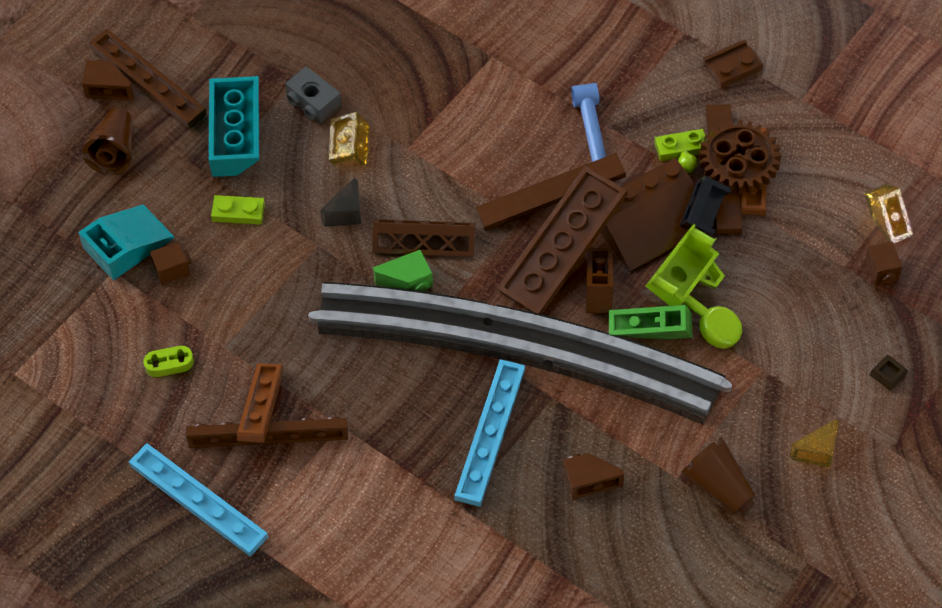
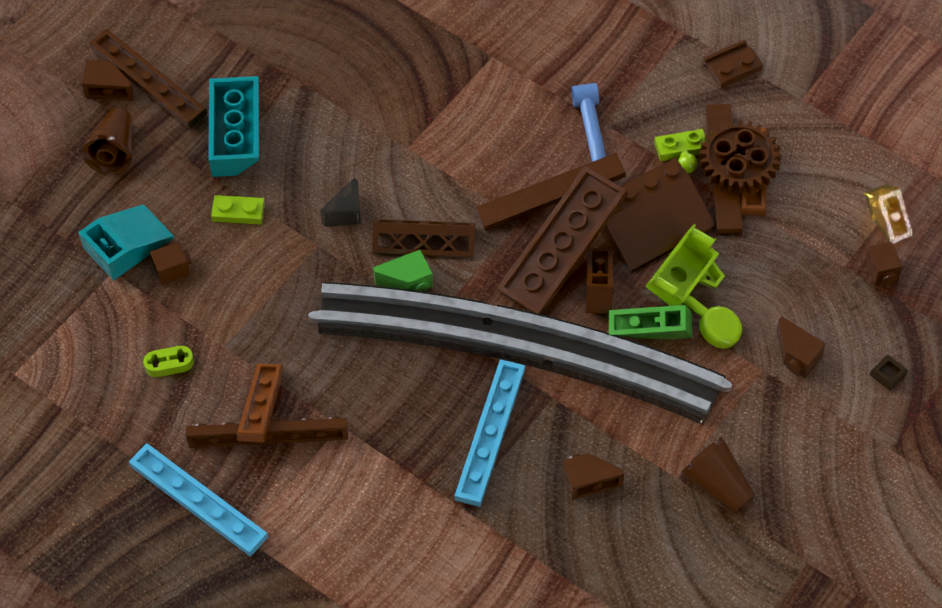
(313, 95): dark grey brick -> none
(348, 139): clear yellow bracket -> none
(704, 205): black panel -> none
(798, 347): none -> reddish brown slope
(817, 446): clear yellow slope -> none

